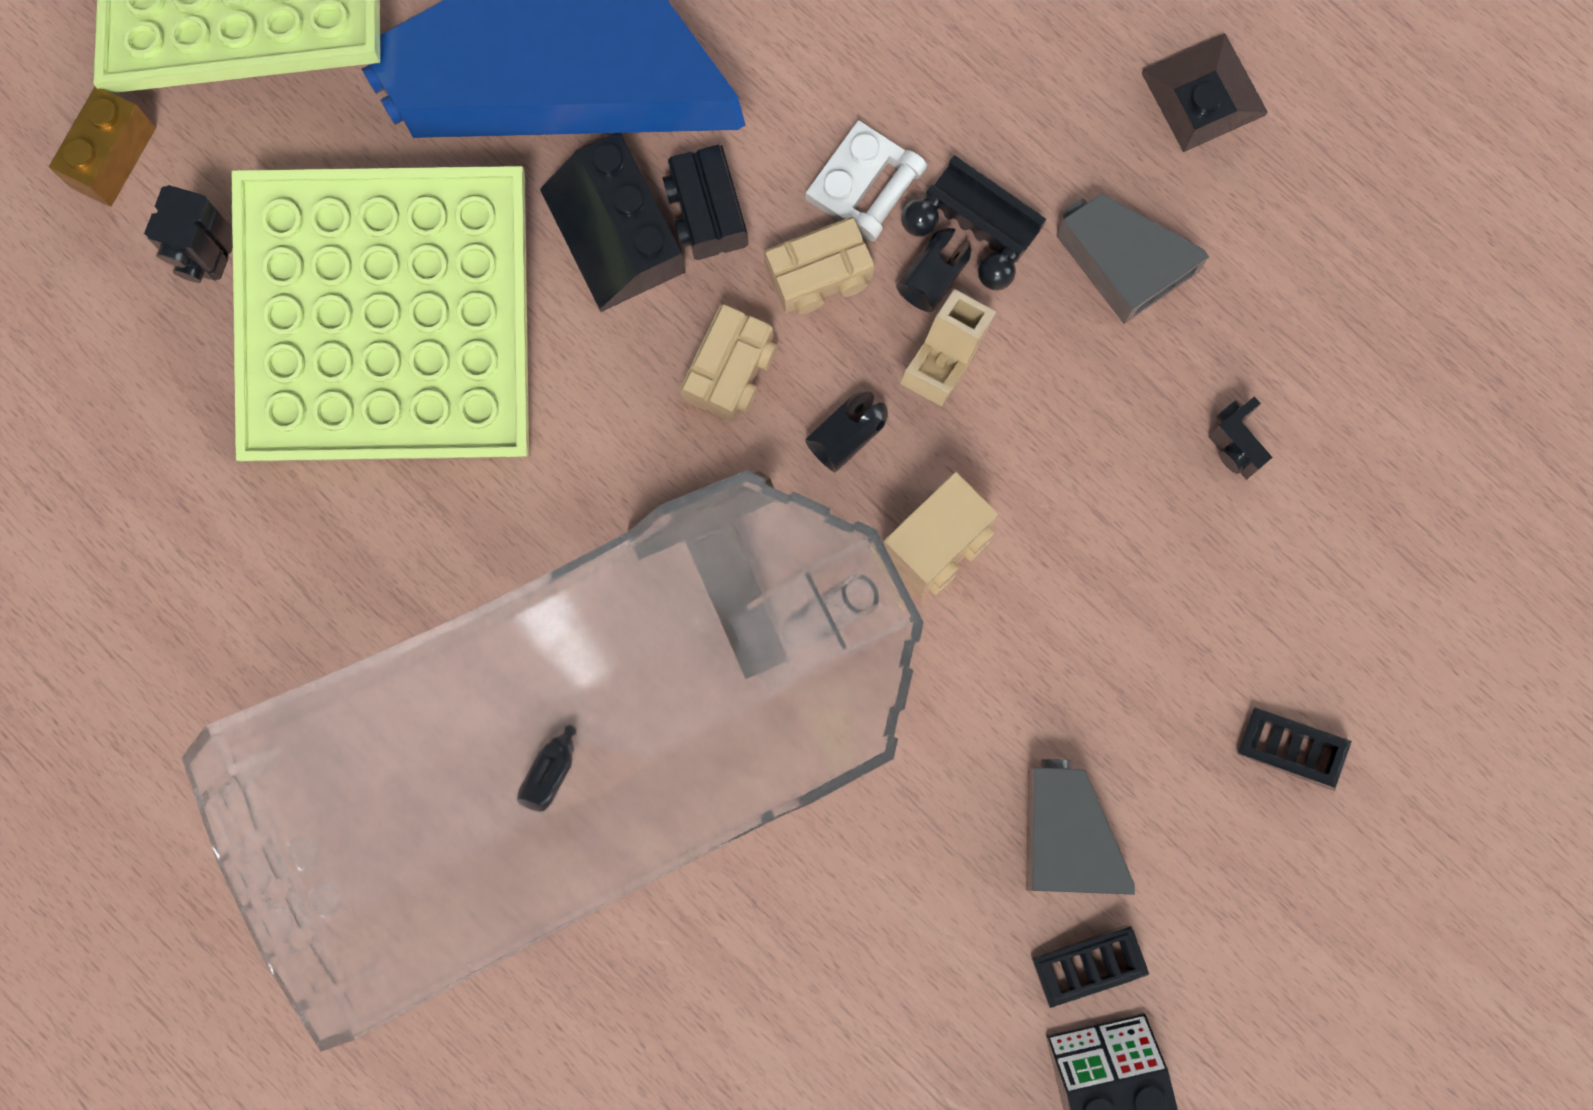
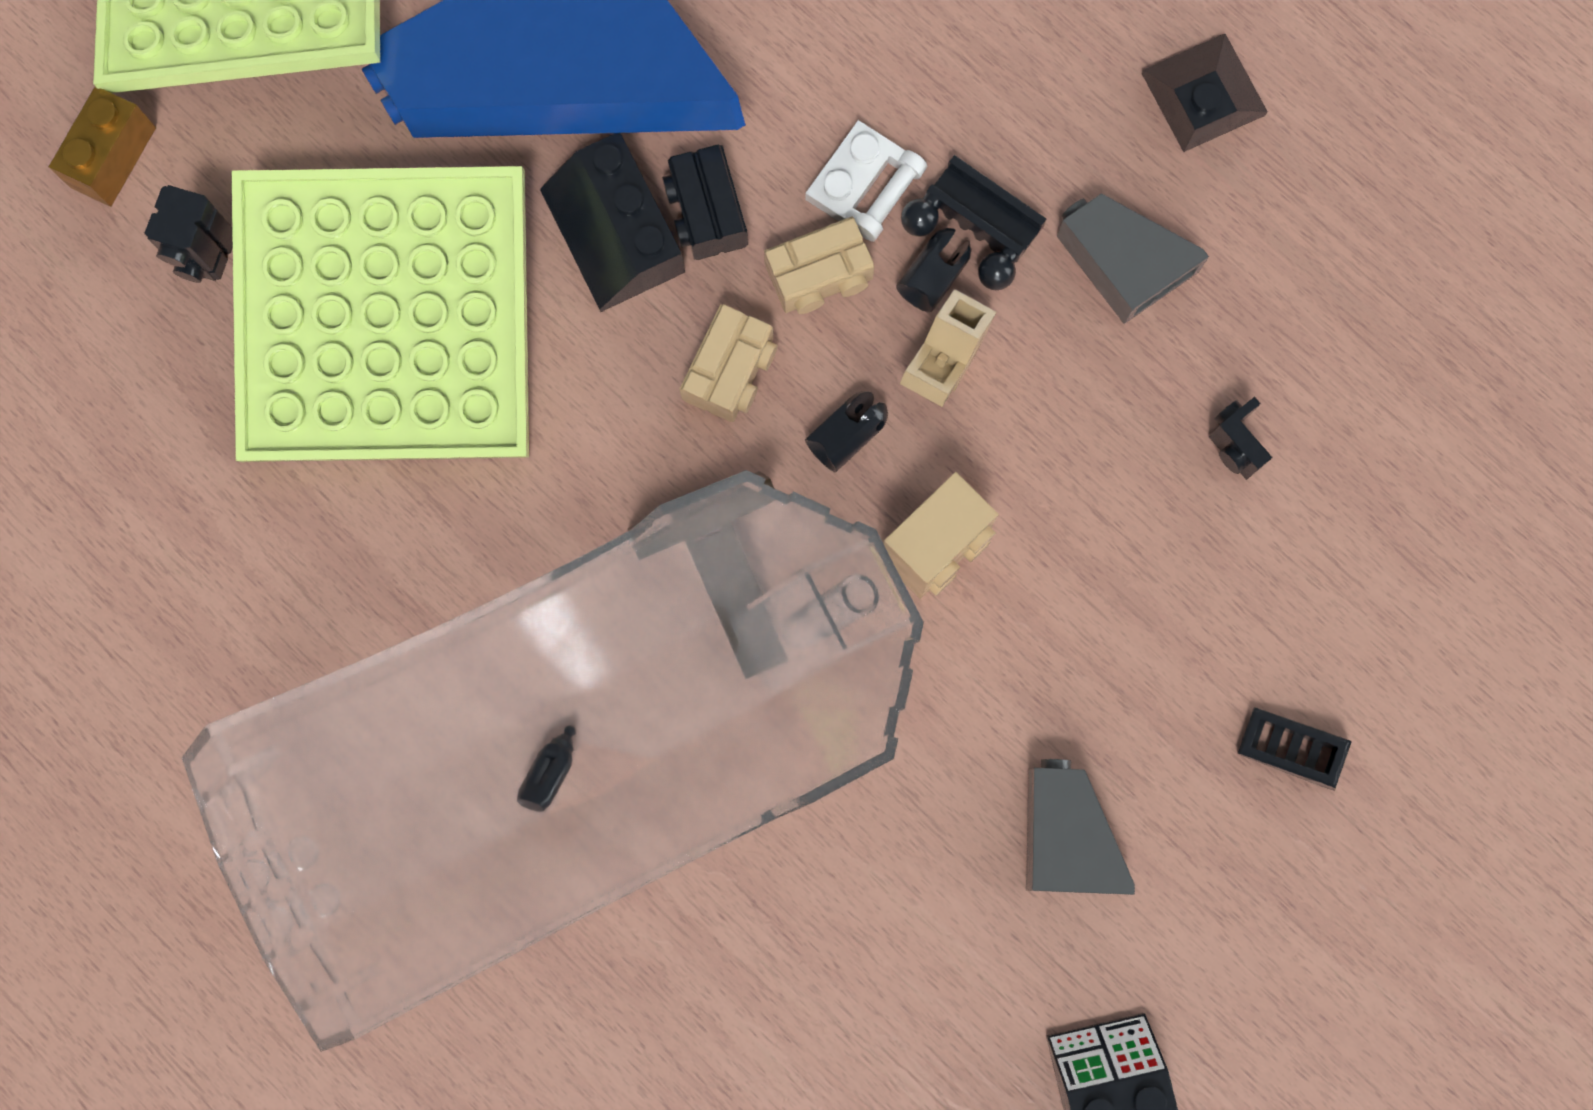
(1131, 951): black slope -> none

